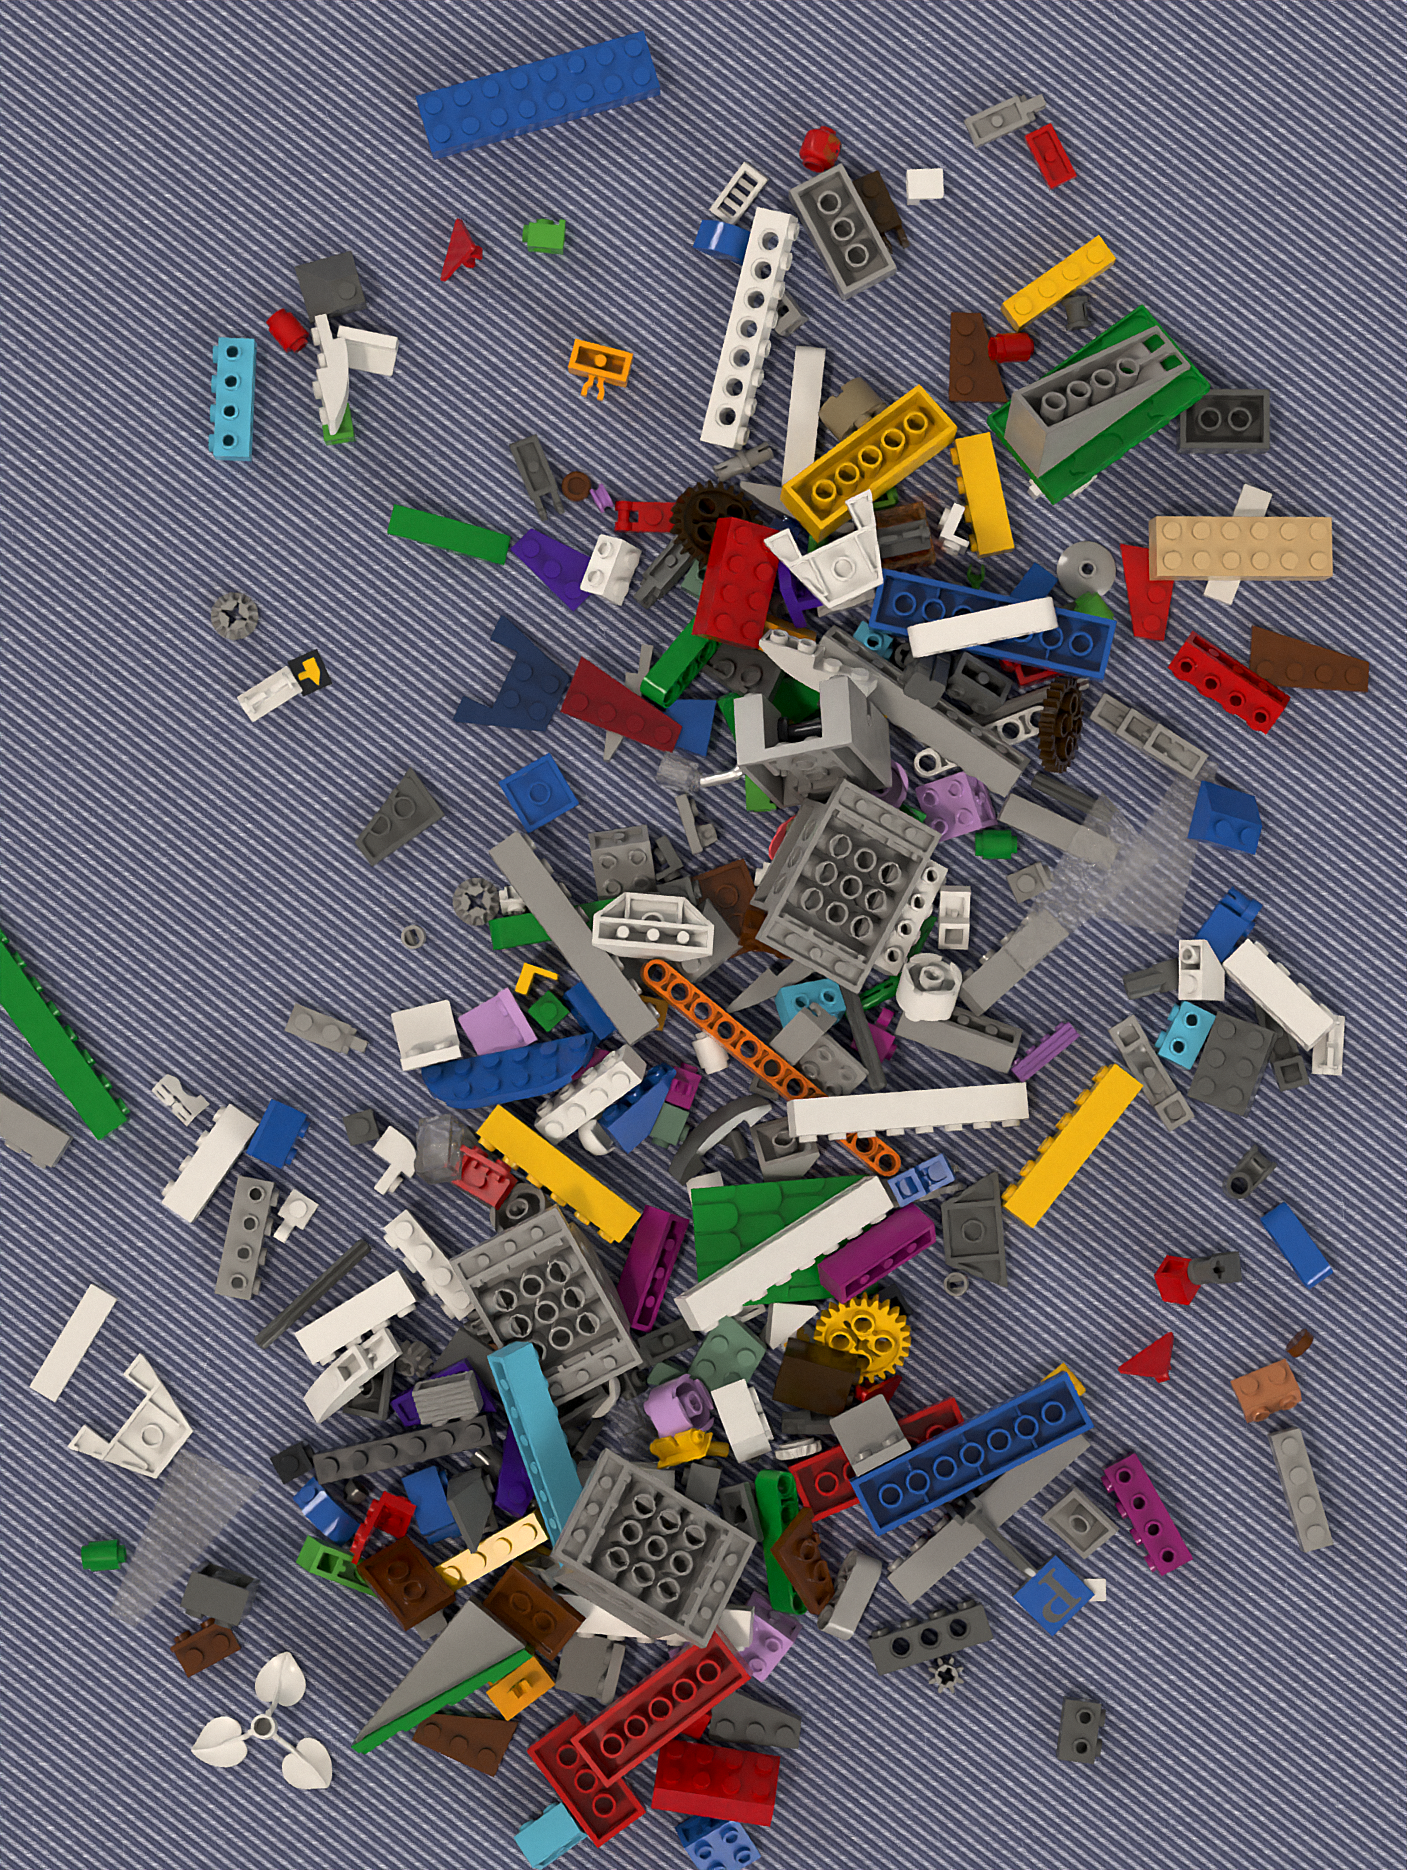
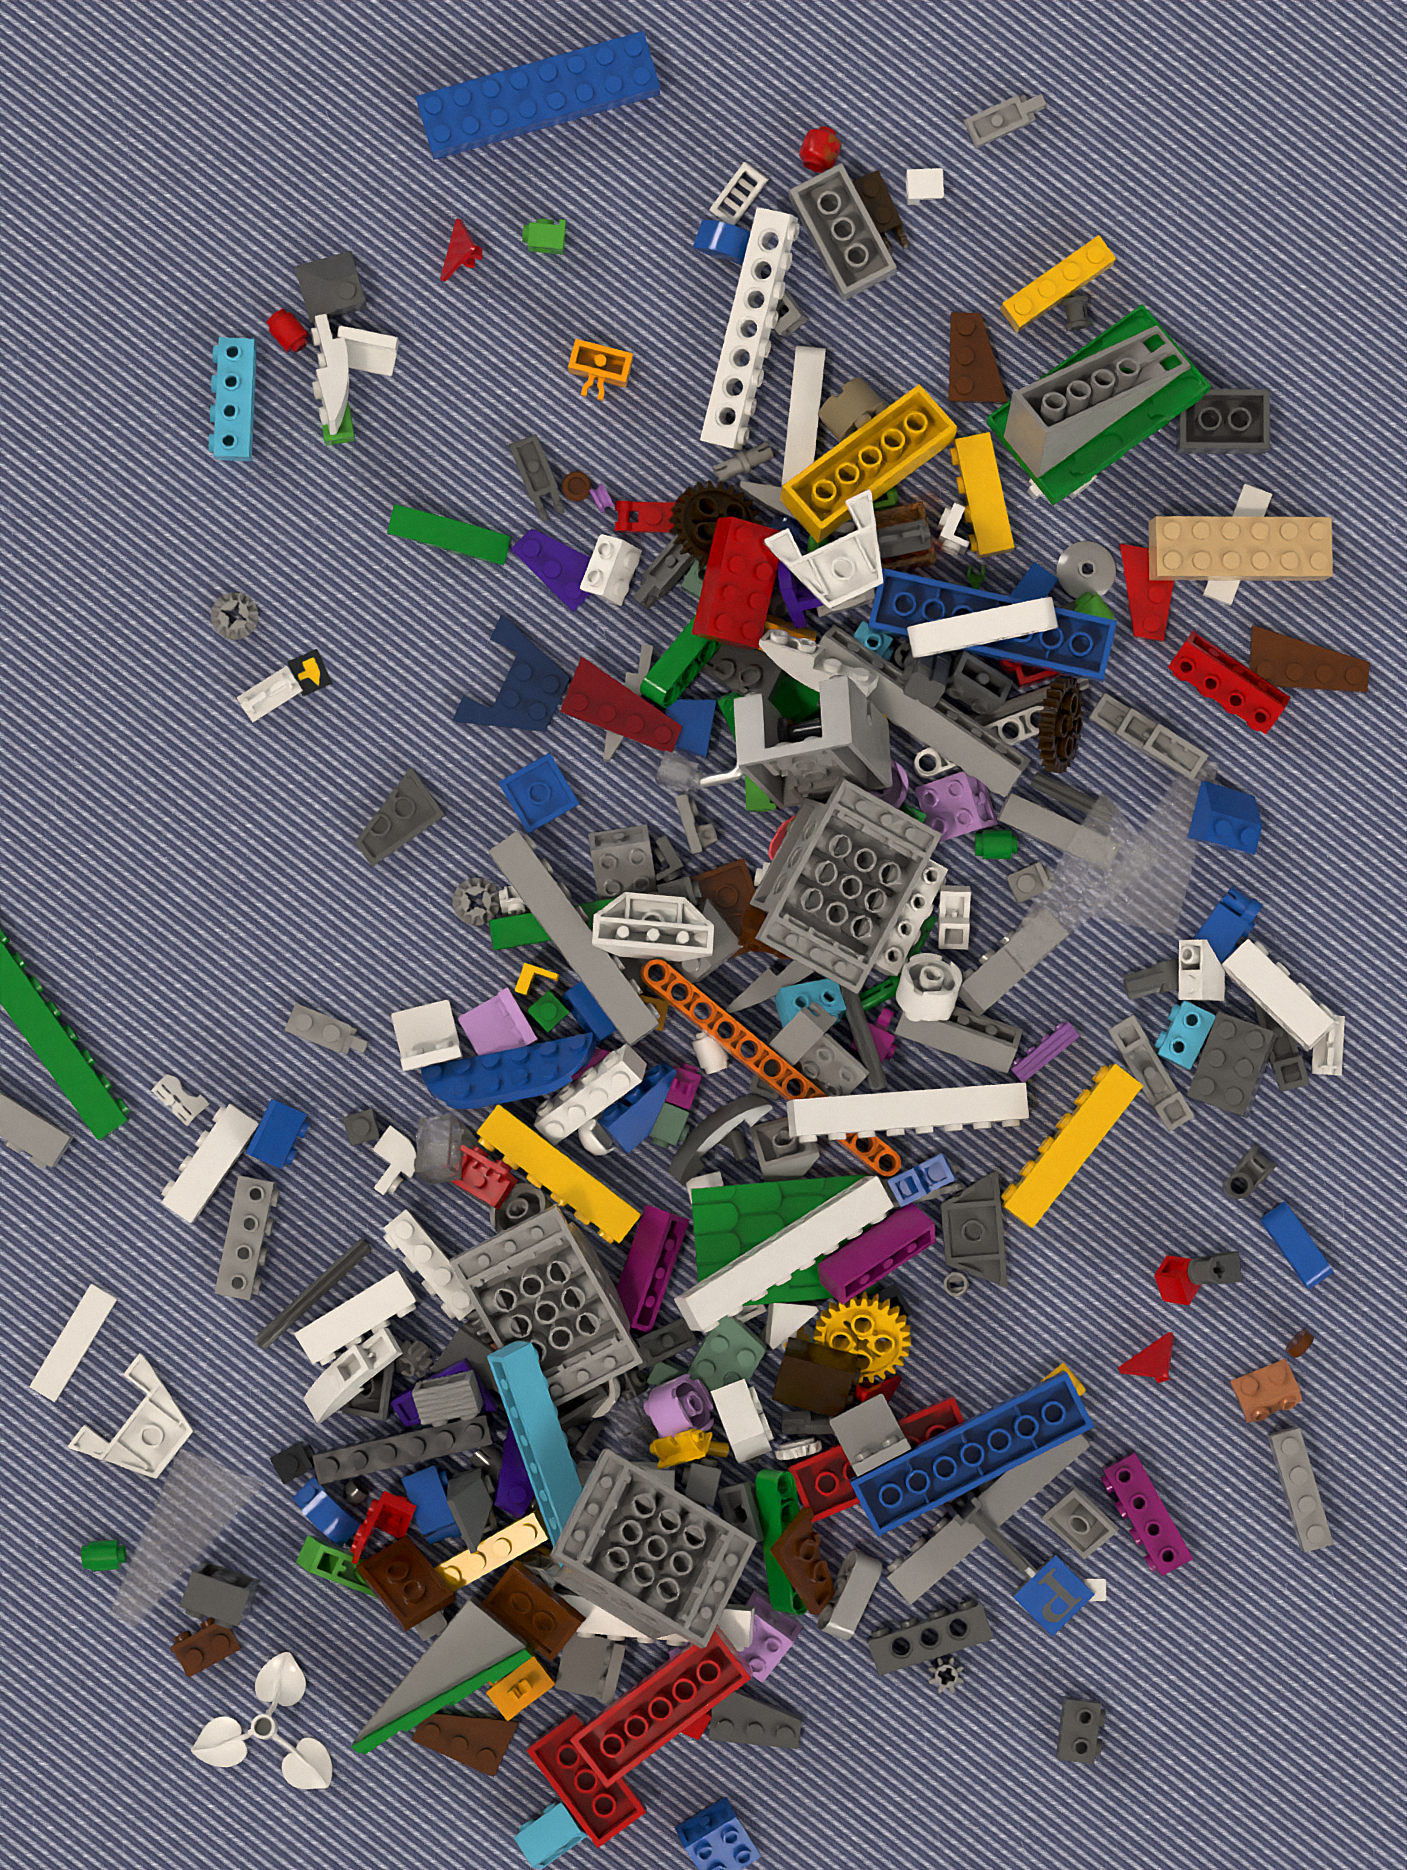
(296, 1212): white plate -> none
(409, 939): light grey hinge -> none
(716, 1782): red brick -> none
(1010, 347): red brick -> none
(1050, 156): red plate -> none

